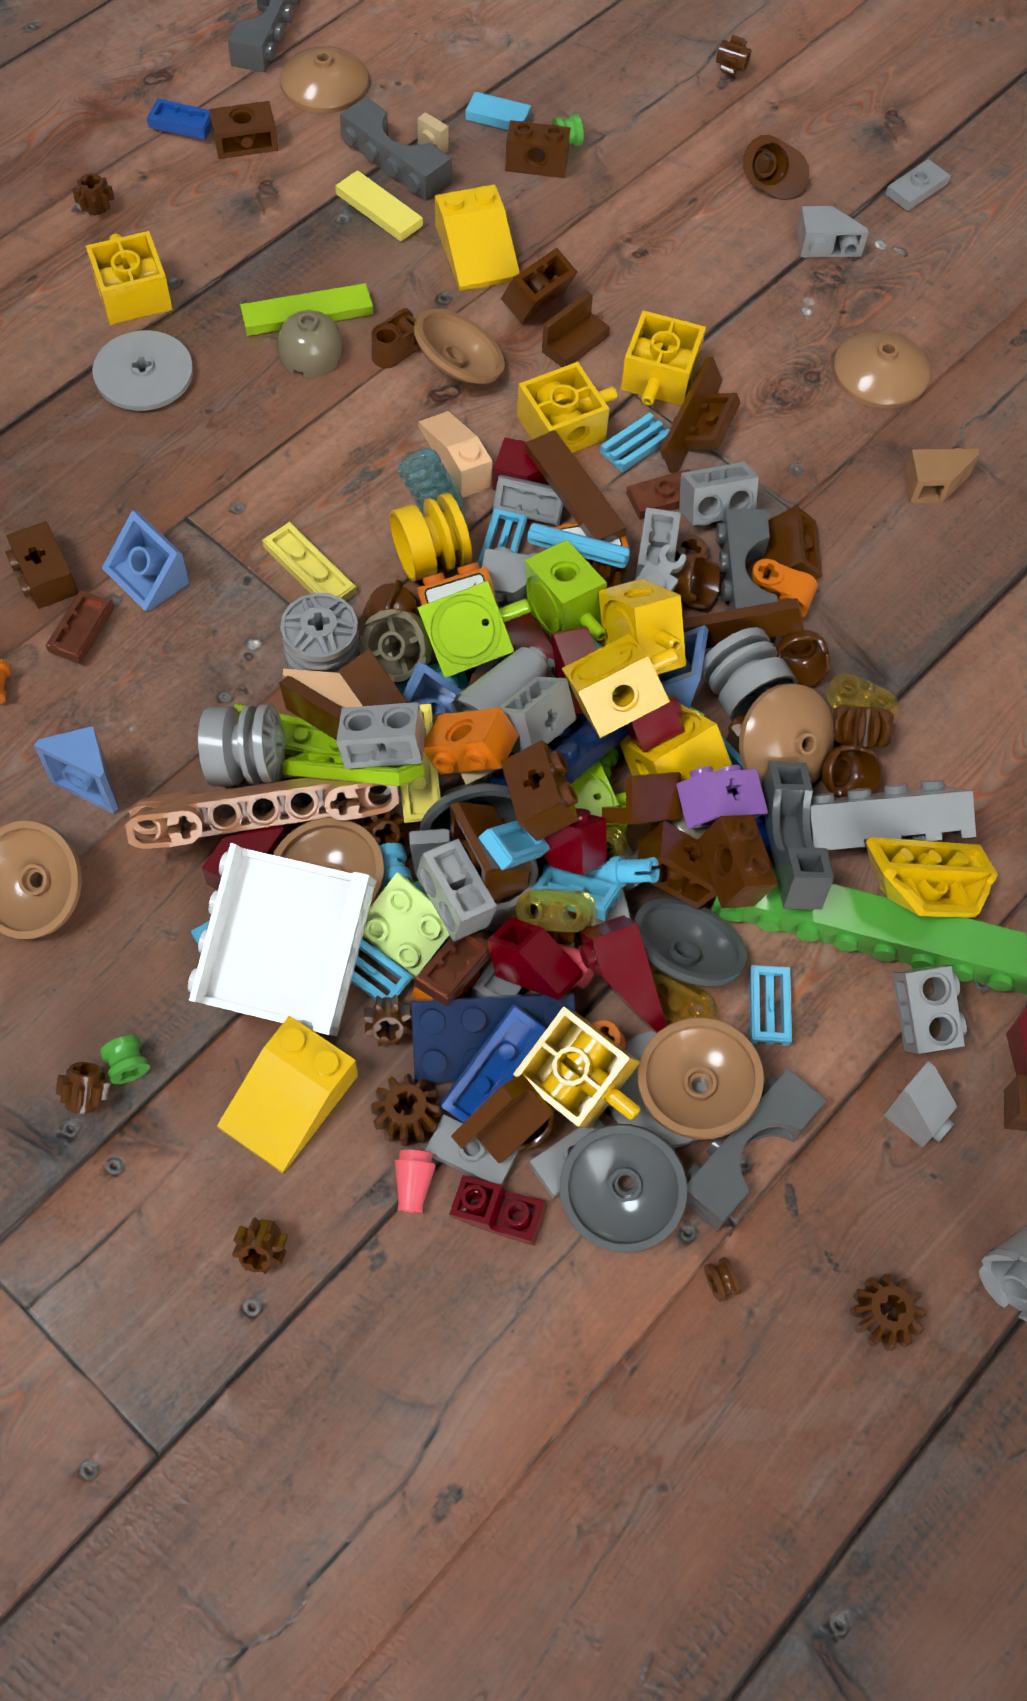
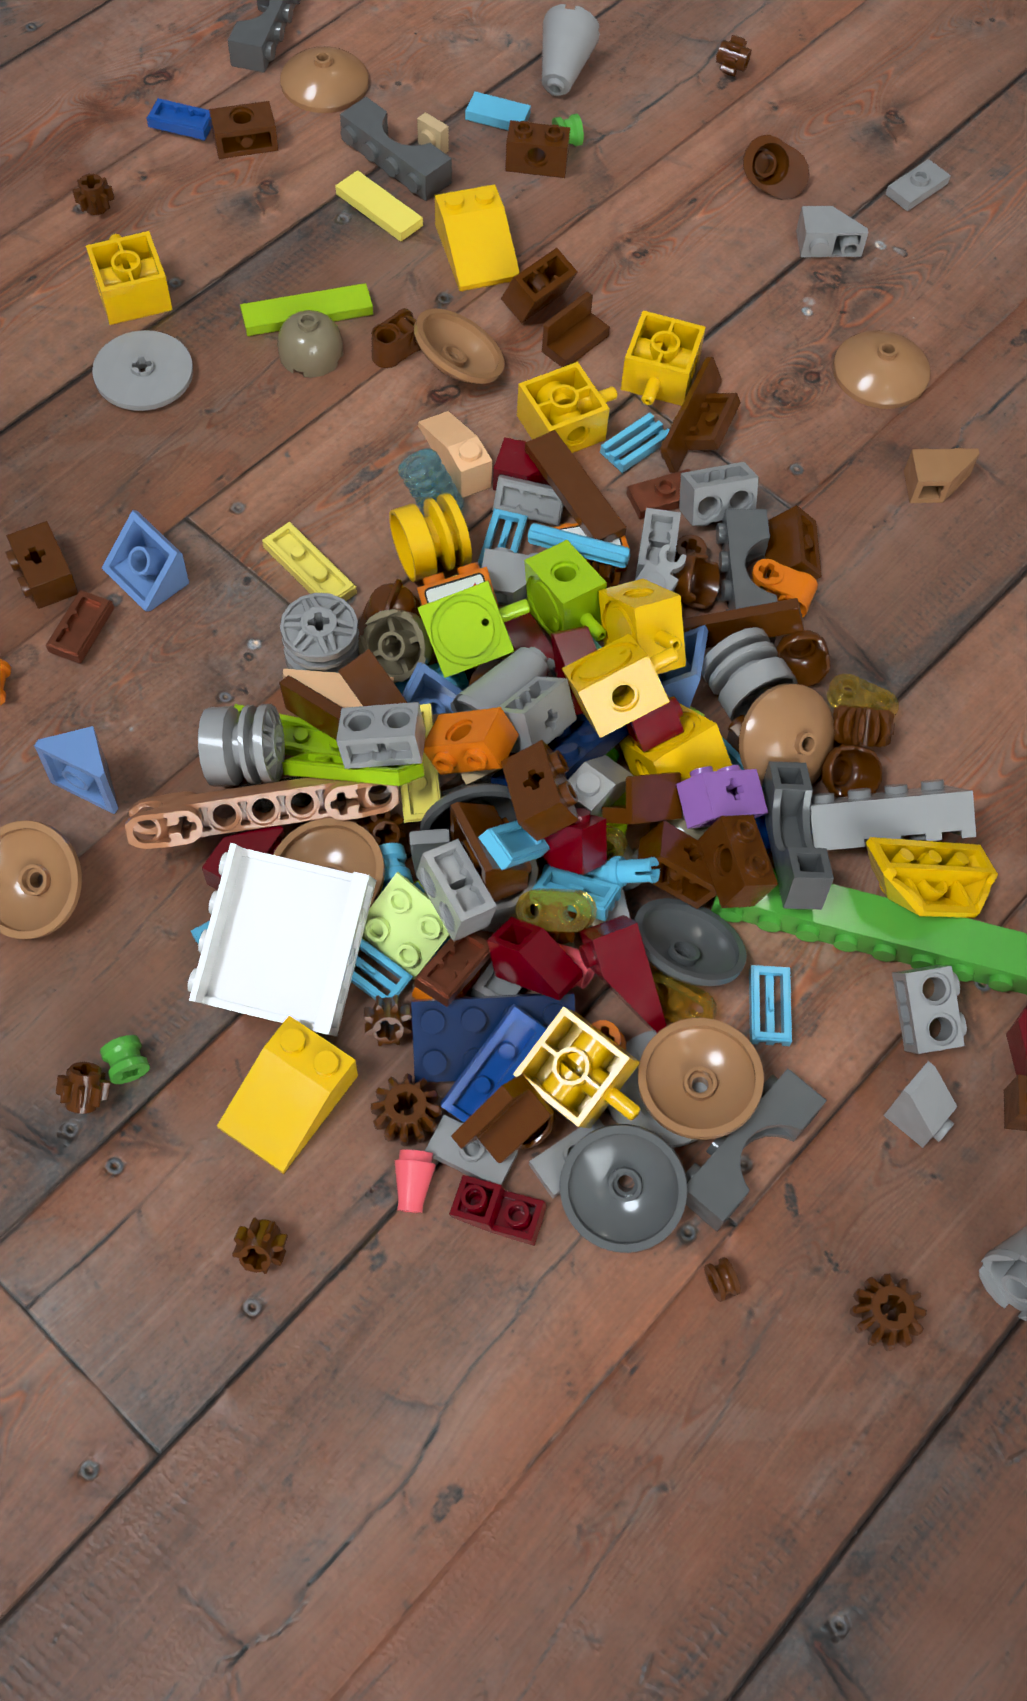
(566, 46): none -> light grey cone
(599, 784): none -> light grey slope

